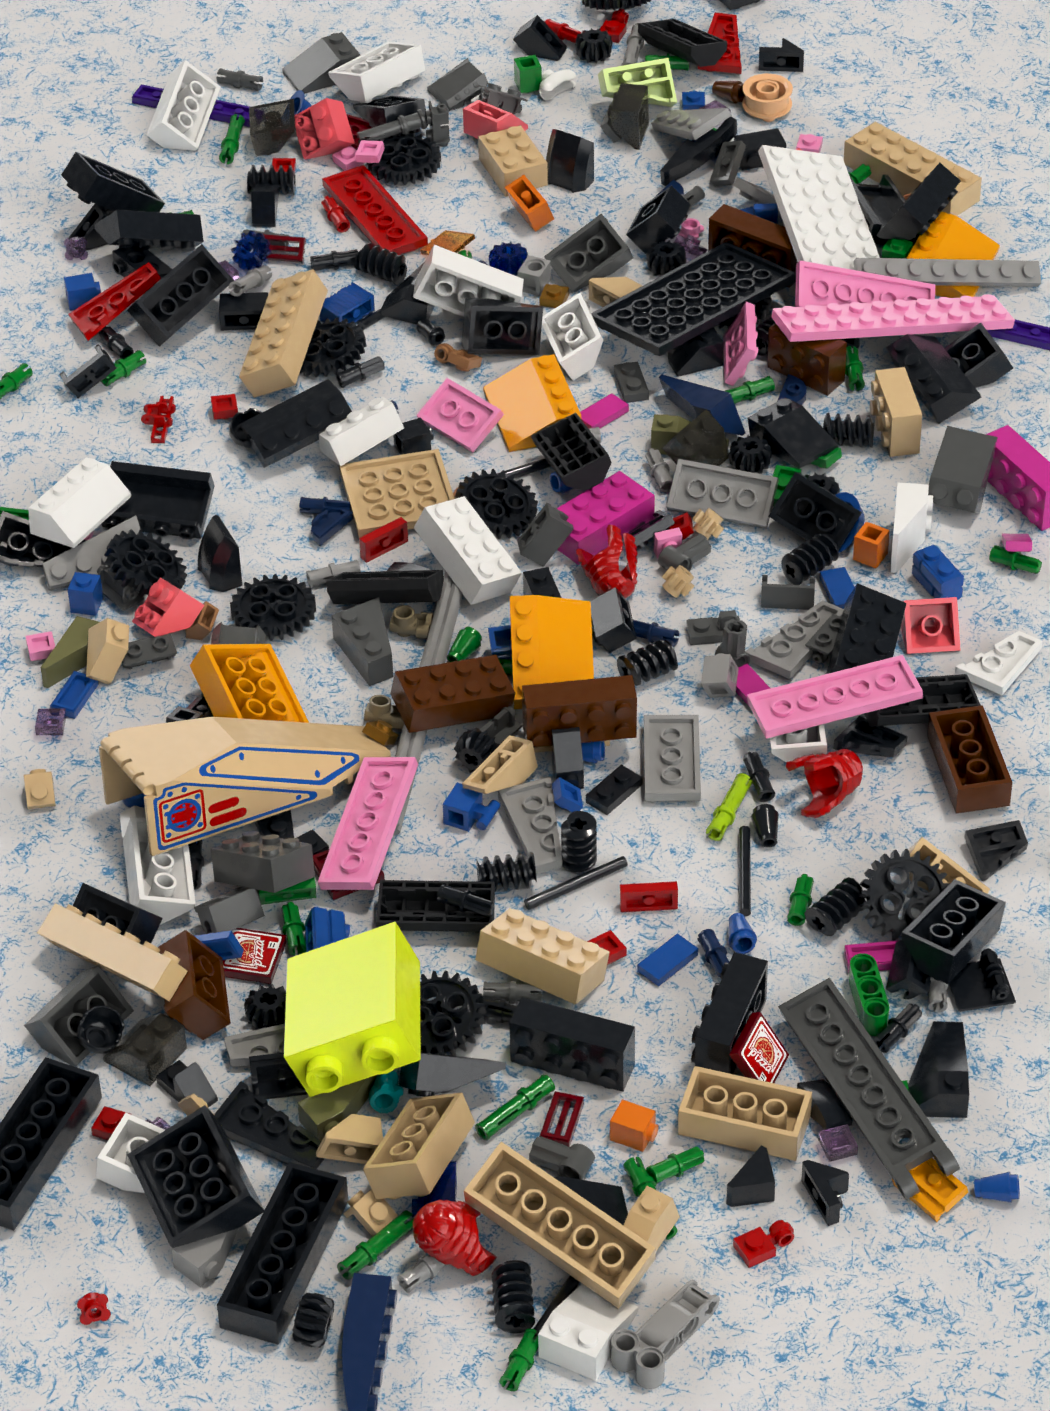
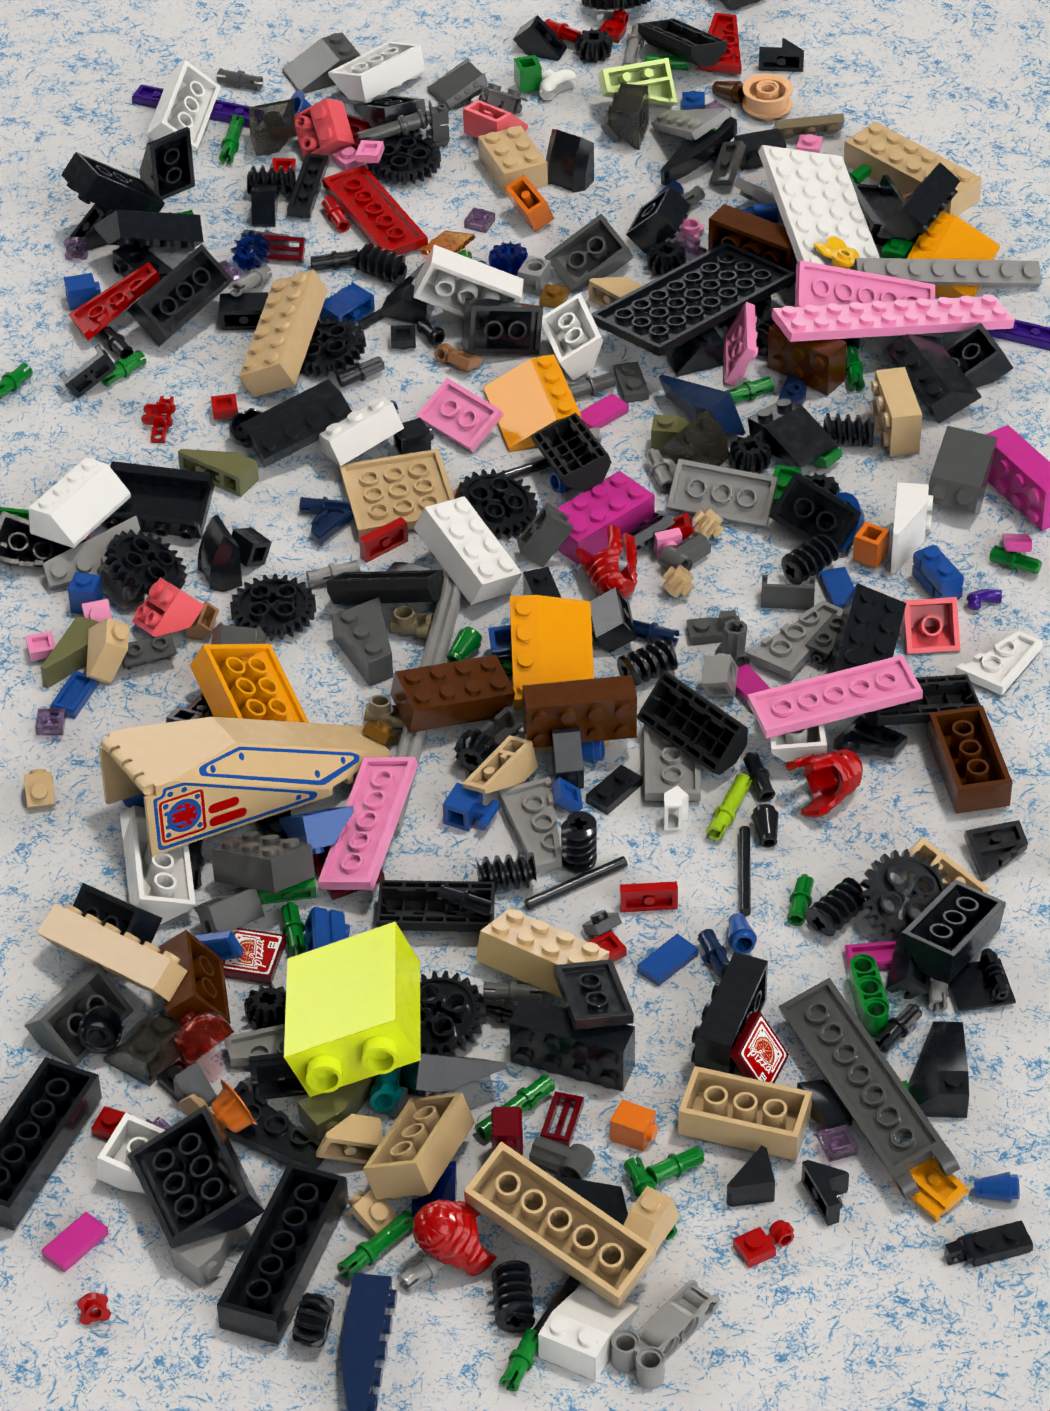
(75, 1241): none -> dark pink tile
(96, 610): none -> bright pink plate
(169, 164): none -> black slope
(199, 1035): none -> clear red cylinder
(228, 469): none -> olive slope
(231, 1110): none -> orange piece
(252, 546): none -> black brick
(307, 185): none -> black plate
(317, 827): none -> slope
(403, 337): none -> black plate
(479, 220): none -> clear purple plate
(507, 1127): none -> dark red brick
(592, 385): none -> dark grey axle
(593, 994): none -> black plate
(601, 923): none -> black plate
(675, 808): none -> white piece
(694, 724): none -> black piece
(810, 125): none -> dark tan plate
(838, 251): none -> yellow plate
(984, 595): none -> dark purple arm
(990, 1245): none -> black hinge

